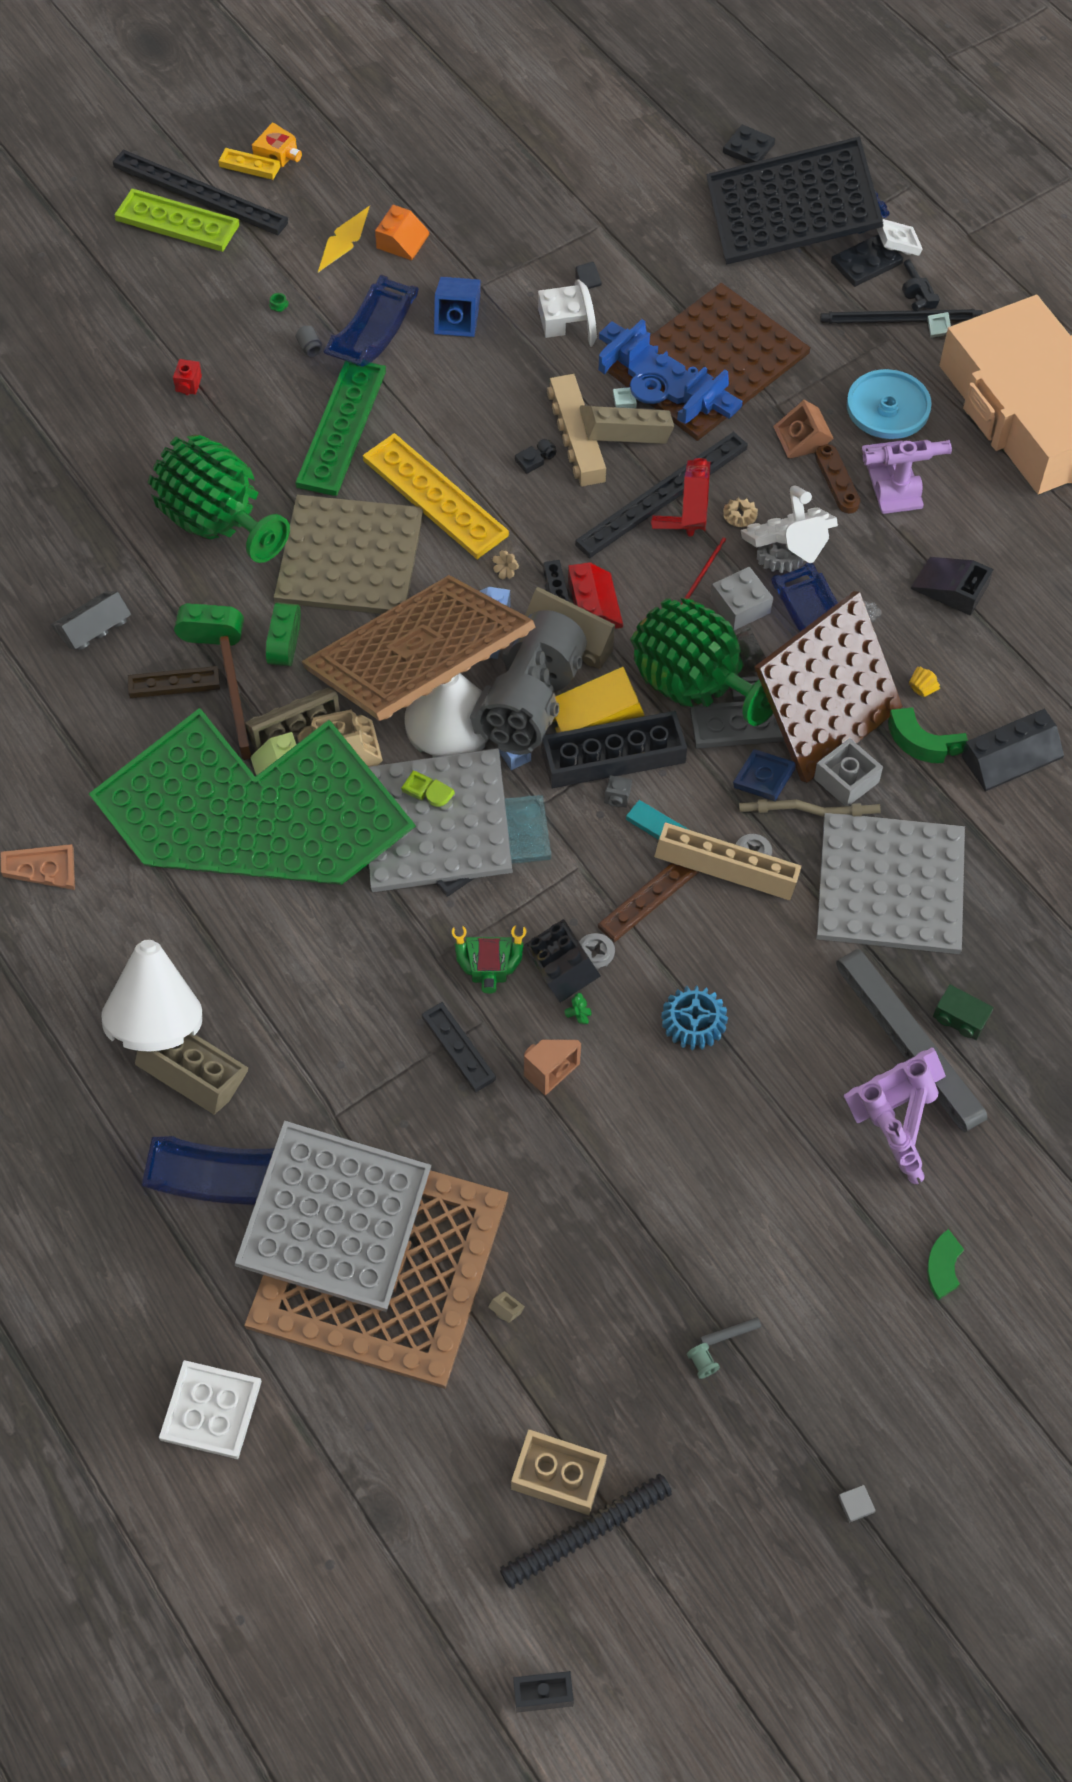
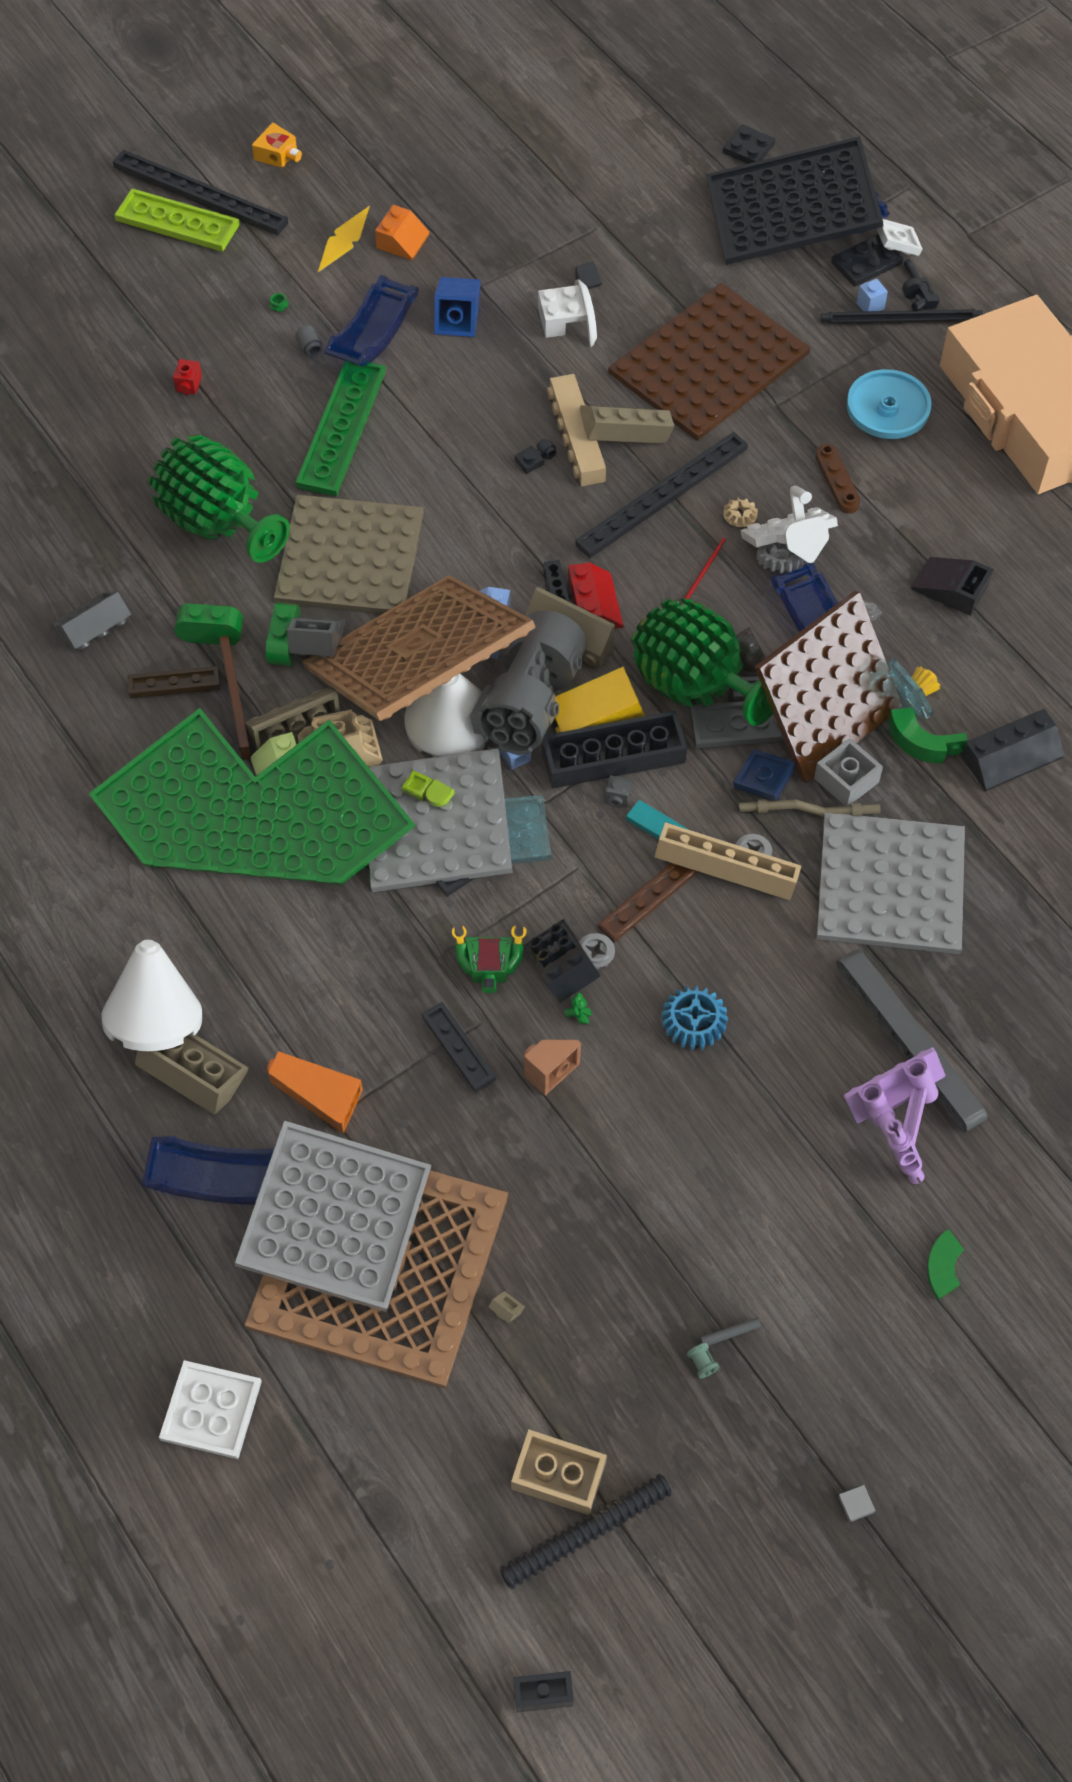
(41, 865): nougat wing -> none
(249, 163): yellow plate -> none
(315, 635): none -> dark grey slope
(317, 1088): none -> orange slope
(436, 496): yellow plate -> none
(505, 565): tan plant -> none
(624, 398): light aqua plate -> none
(652, 370): blue piece -> none
(694, 500): red piece -> none
(741, 598): light grey brick -> none
(803, 430): nougat slope -> none
(872, 296): none -> light blue brick
(892, 474): lavender plate -> none
(909, 689): none -> clear light blue plate
(938, 324): light aqua plate -> none
(962, 1012): dark green brick -> none

